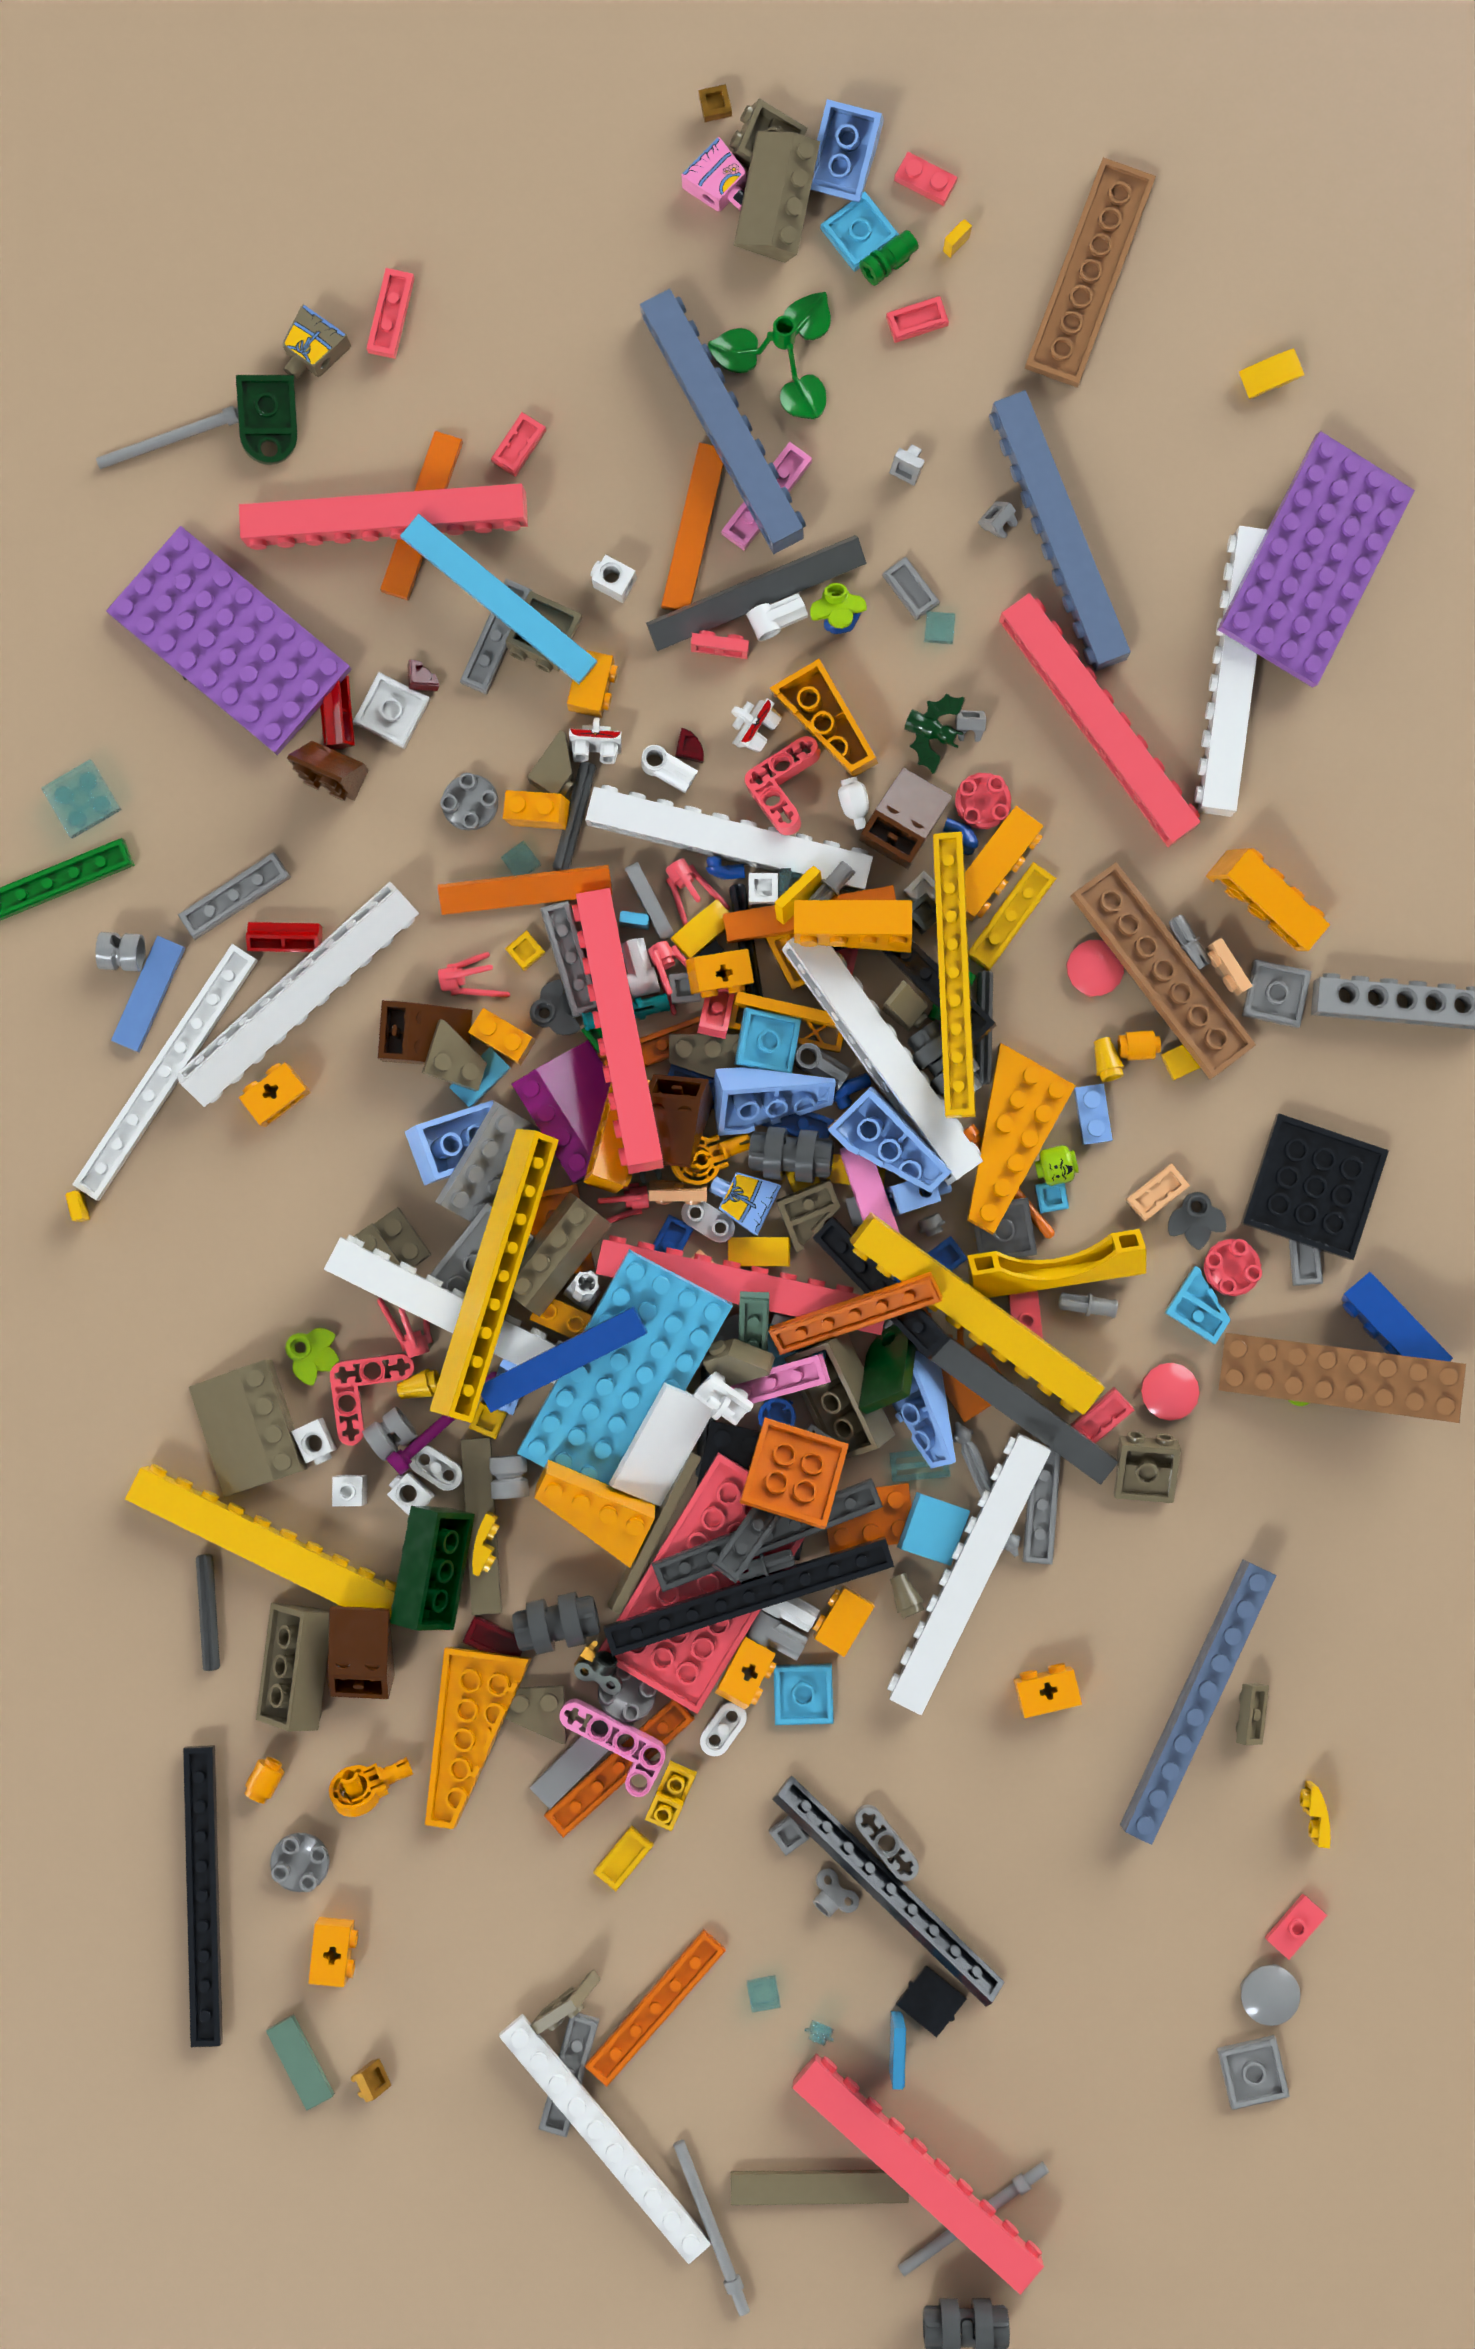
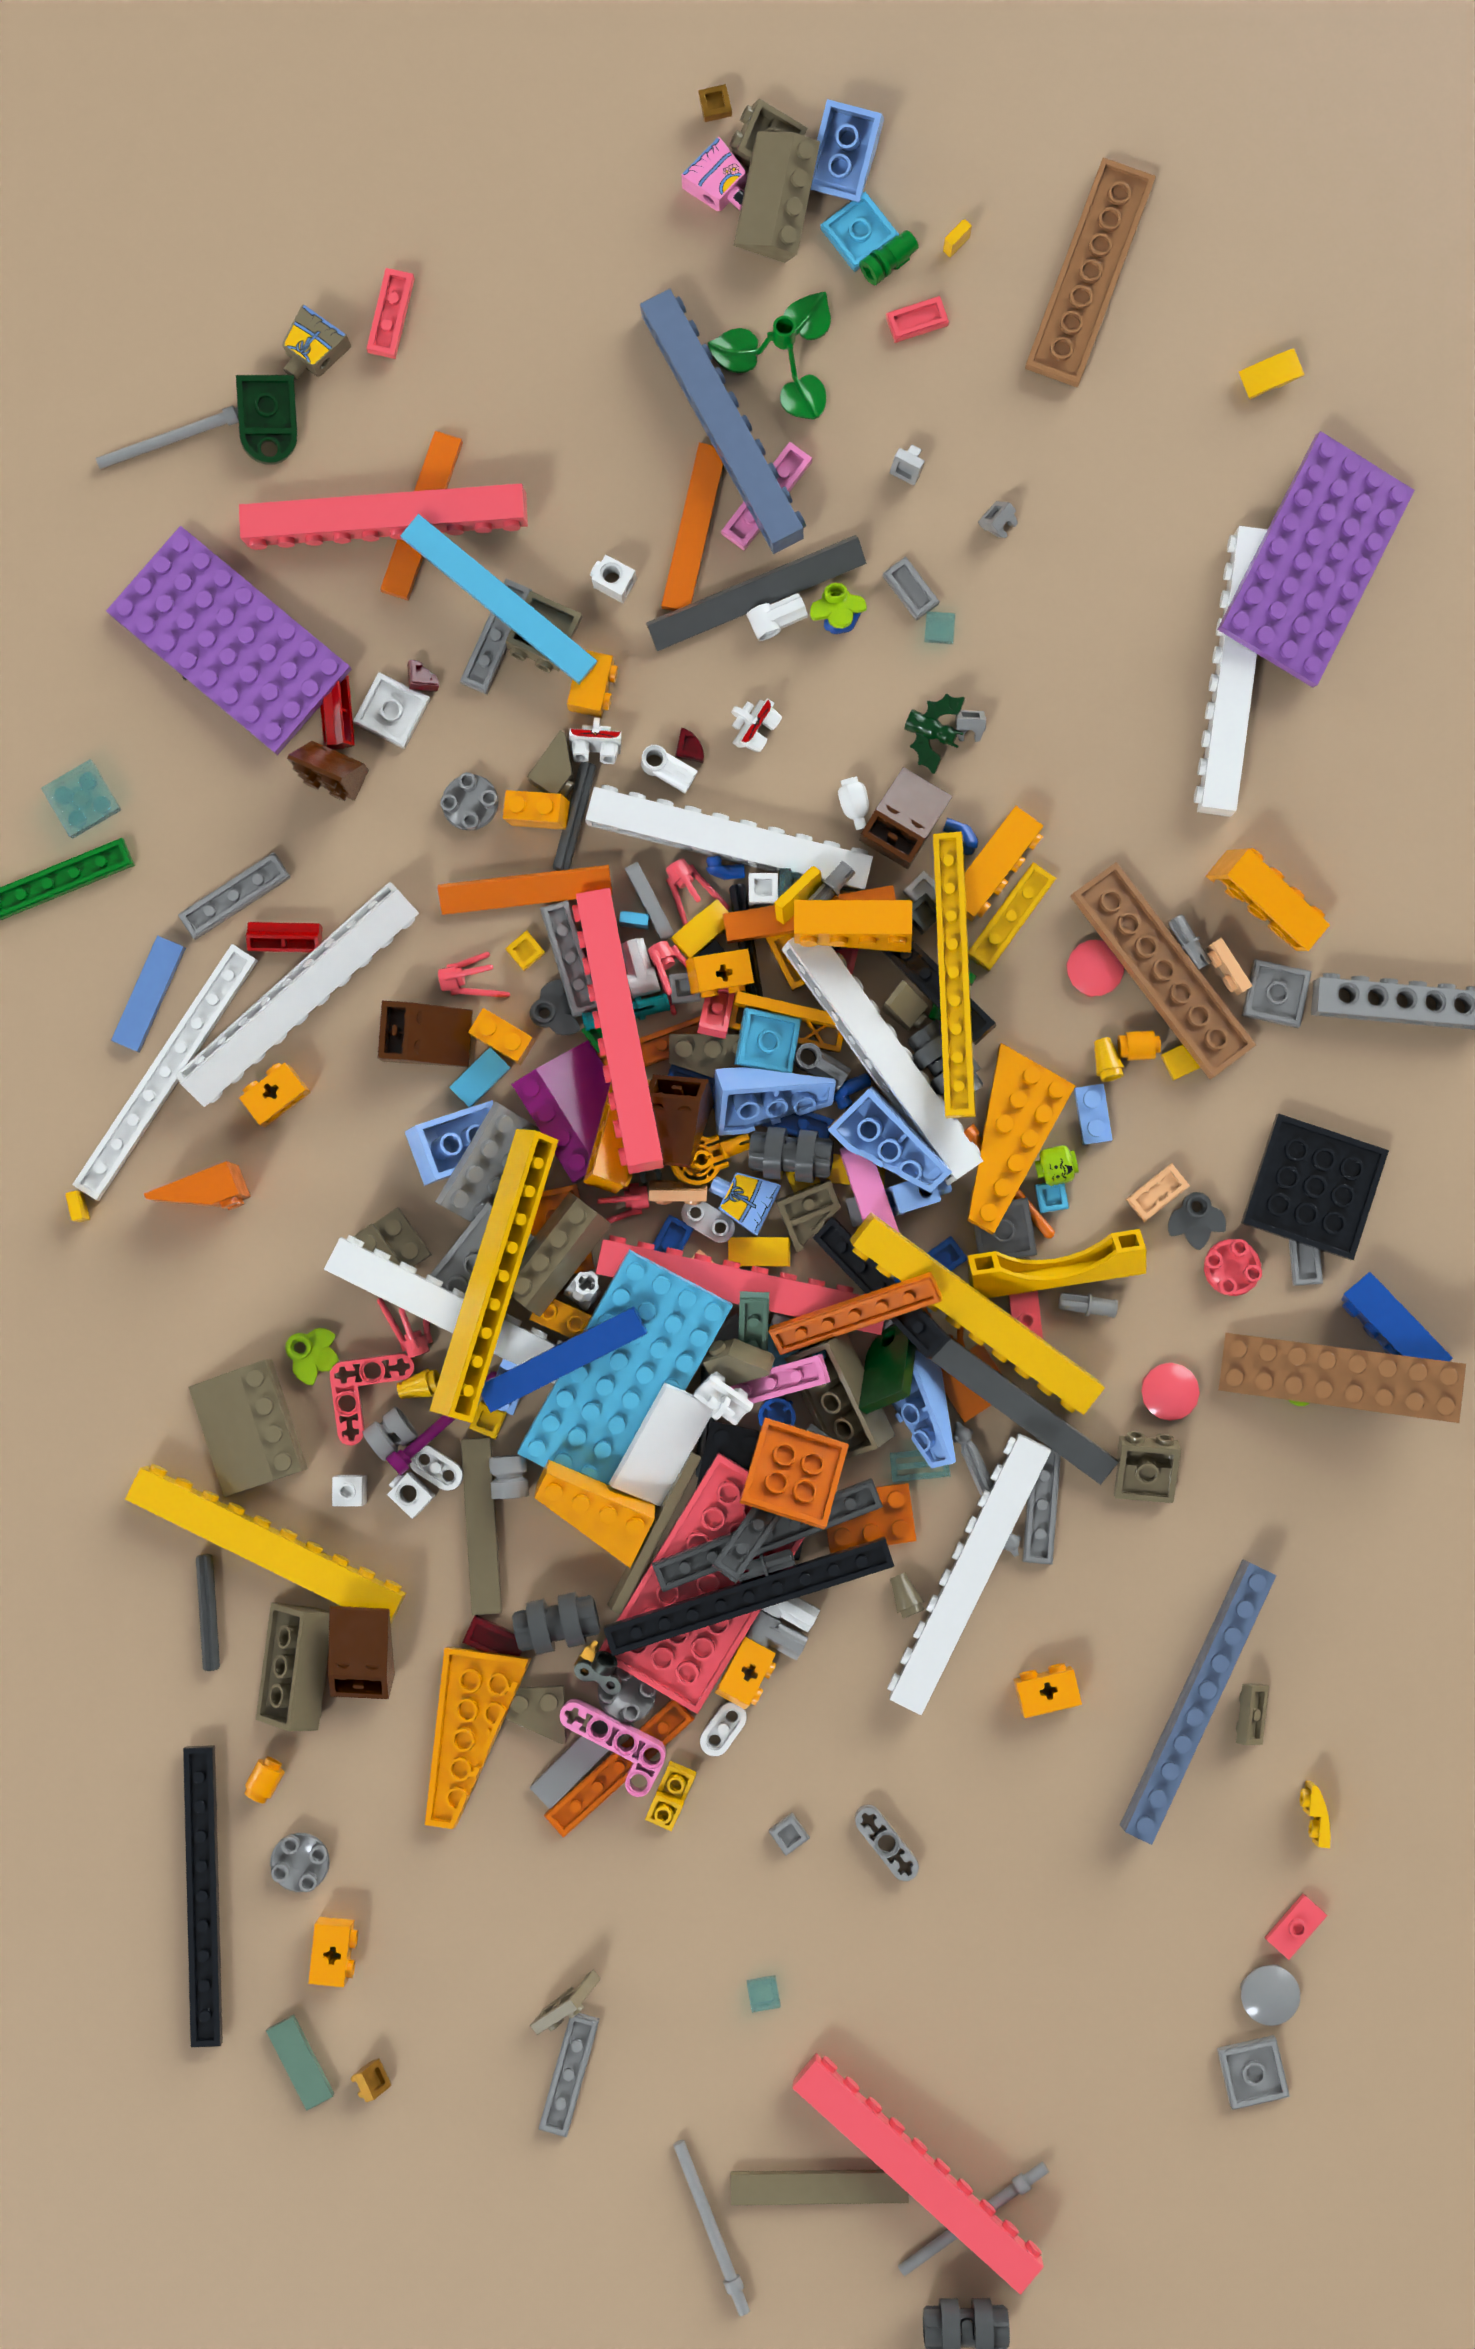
(120, 951): light grey wheel -> none
(214, 1187): none -> orange slope
(302, 1436): white brick -> none
(364, 1786): light orange pin -> none
(432, 1568): dark green brick -> none
(453, 1059): dark tan wing -> none
(482, 1551): yellow slope -> none
(518, 444): coral plate -> none
(520, 860): clear light blue tile -> none
(605, 2139): white plate -> none
(623, 1858): yellow tile -> none
(655, 2007): orange tile -> none
(729, 646): coral plate -> none
(770, 786): coral beam -> none
(803, 1694): medium azure tile -> none
(819, 2033): clear light blue plate -> none
(822, 711): light orange wedge -> none
(833, 1895): light grey piece -> none
(843, 1620): light orange brick -> none
(889, 1891): black plate -> none
(897, 2050): dark azure tile -> none
(925, 178): coral plate -> none
(931, 1225): light grey plate -> none
(931, 2001): black piece -> none
(933, 1528): medium azure tile -> none
(983, 800): coral dish -> none
(984, 1047): dark grey axle -> none
(1059, 530): sand blue brick -> none
(1099, 719): coral brick -> none
(1103, 1415): coral plate -> none
(1198, 1307): medium azure wing -> none

